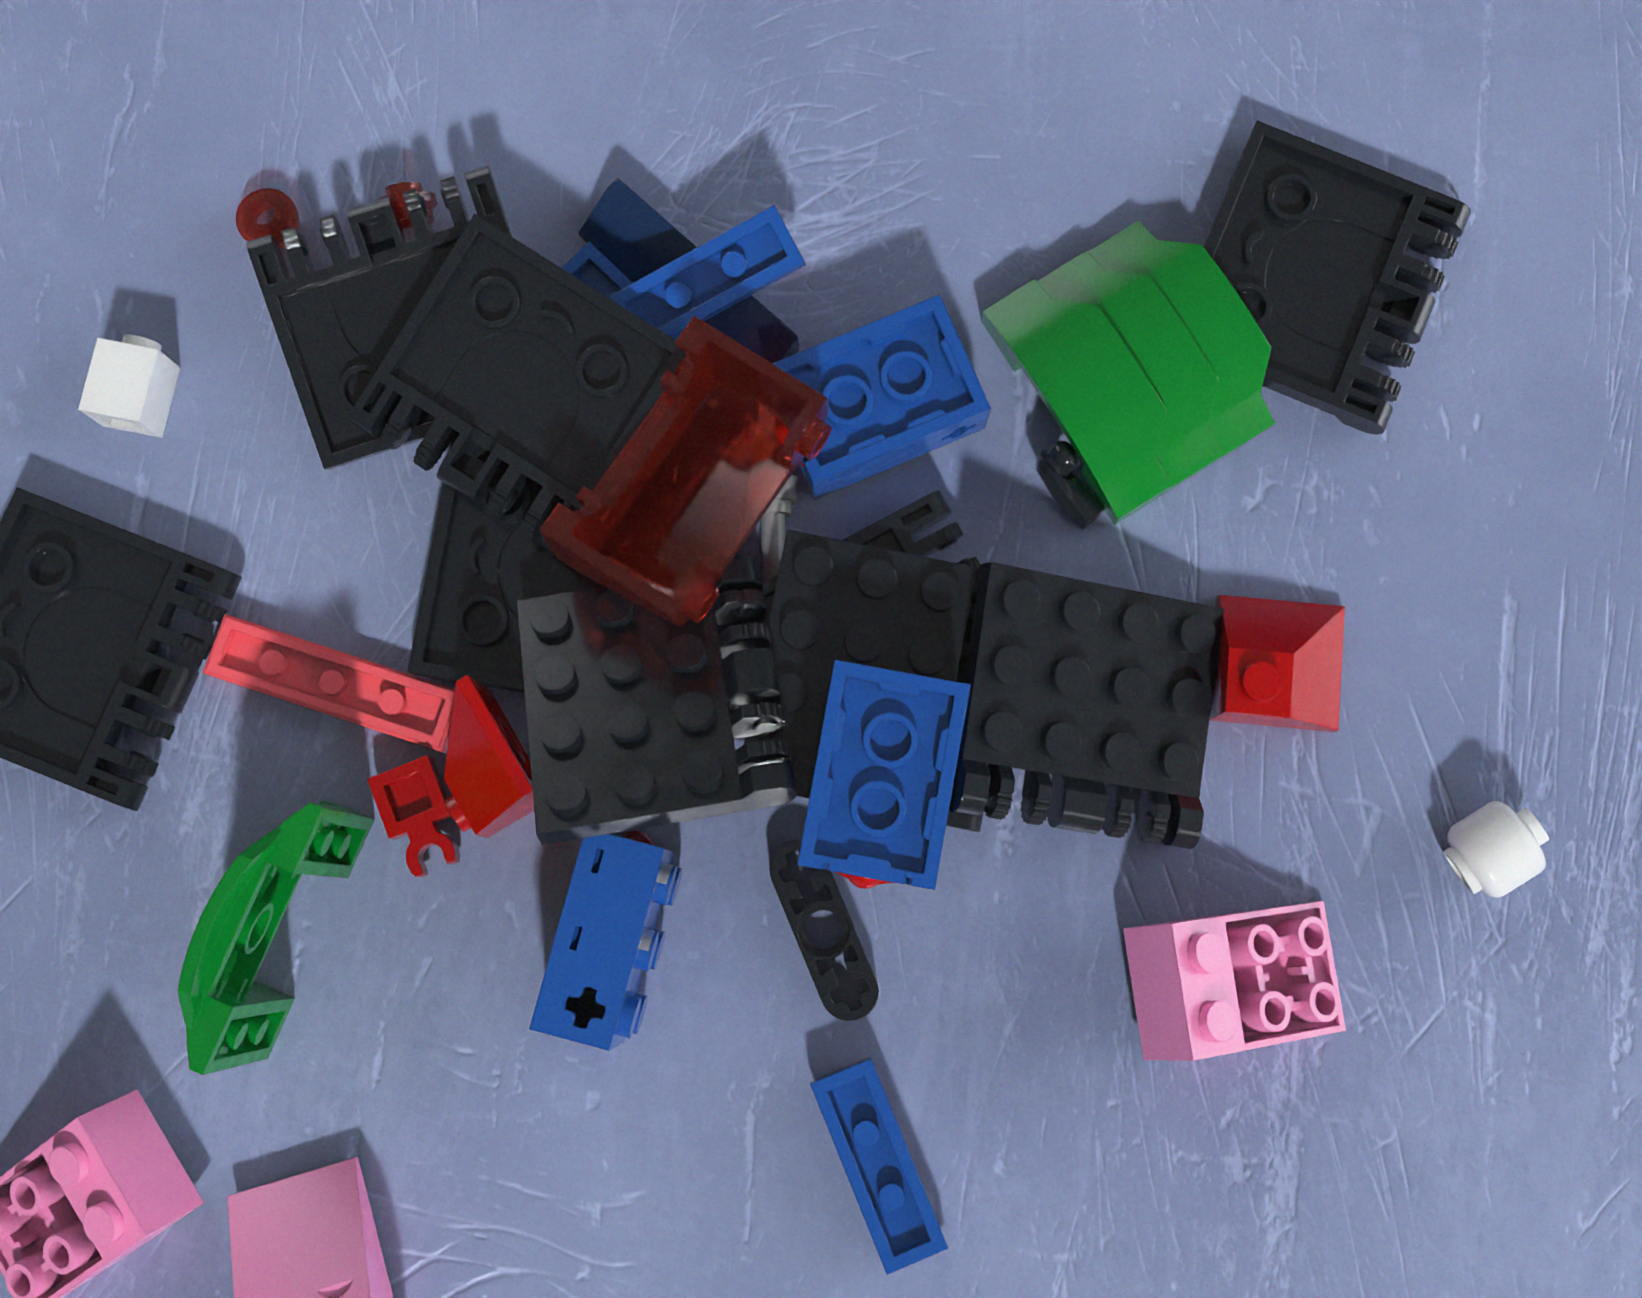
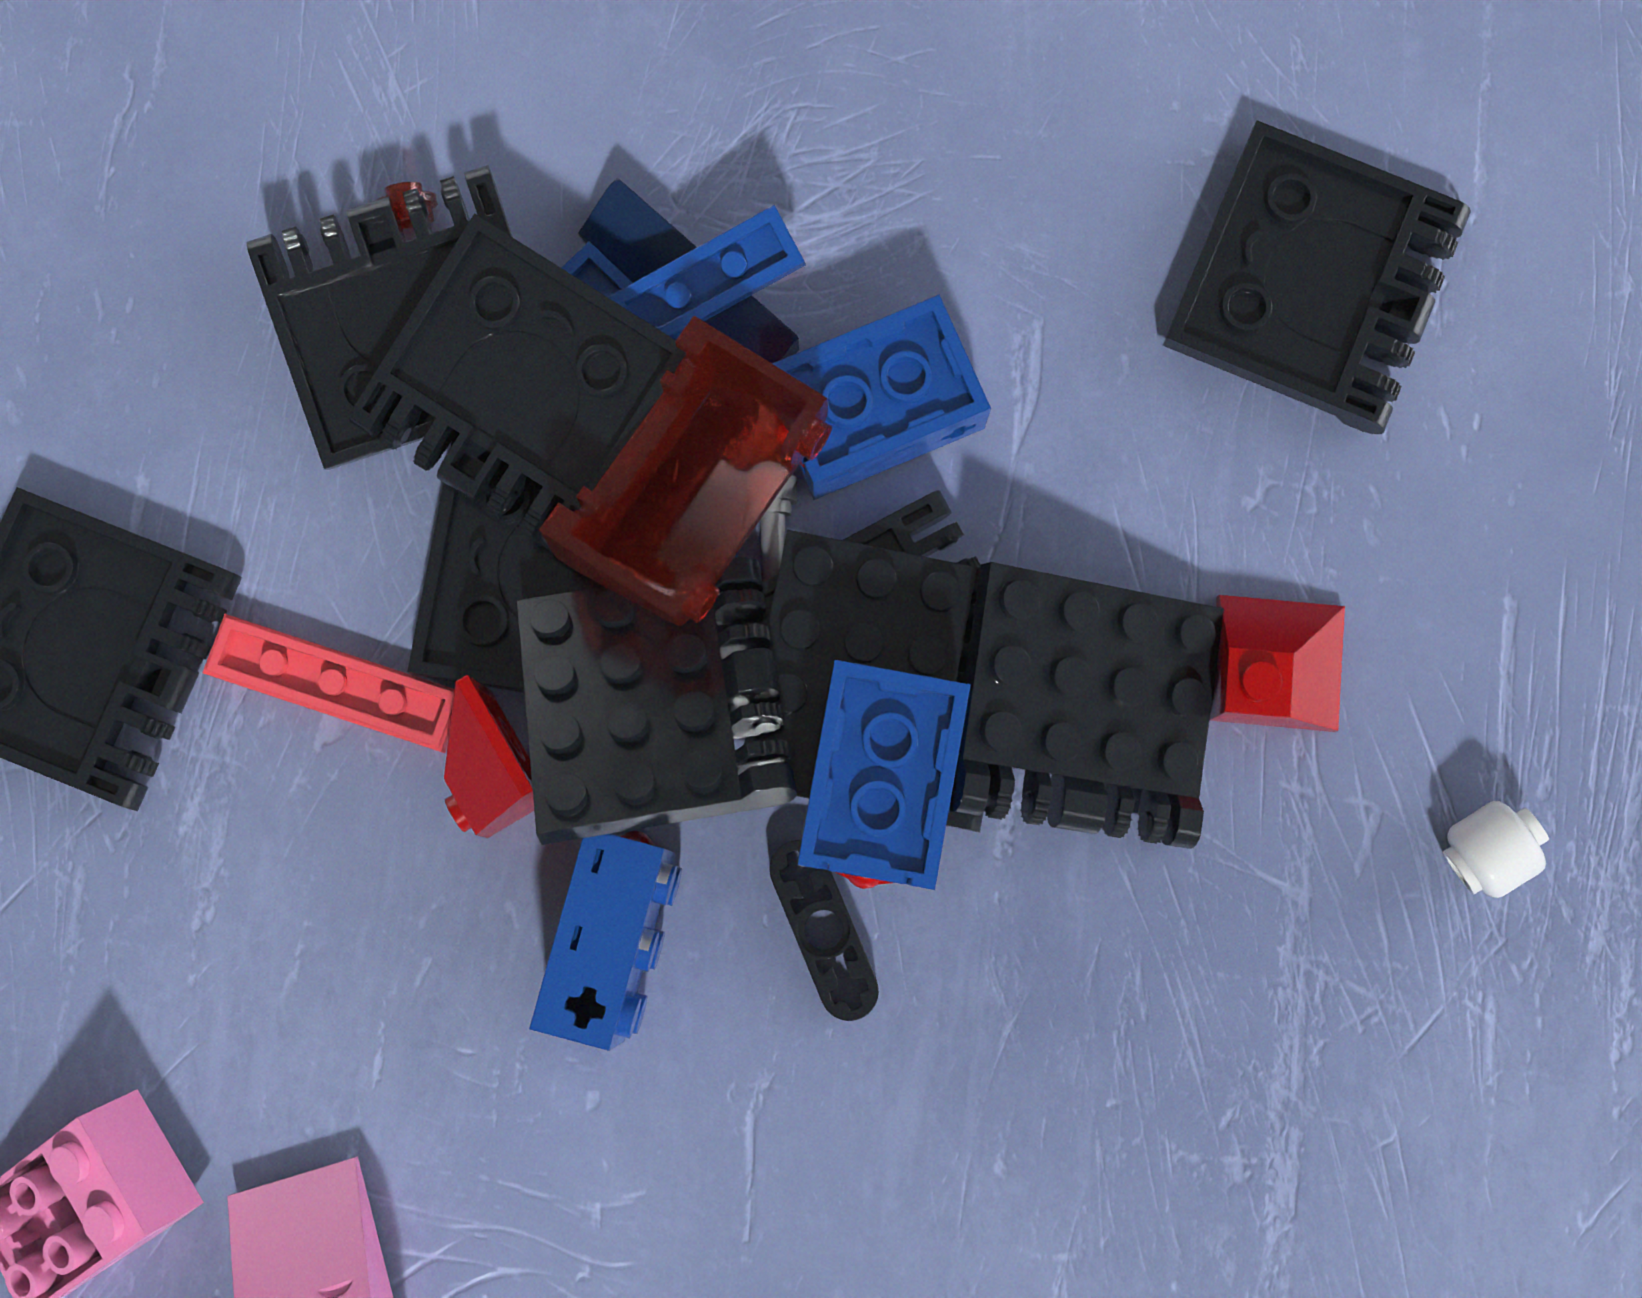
(130, 385): white brick -> none
(224, 1009): green slope -> none
(258, 202): clear red plate -> none
(412, 805): red plate -> none
(878, 1165): blue plate -> none
(1067, 490): black arm -> none
(1139, 362): green slope -> none
(1233, 981): bright pink slope -> none

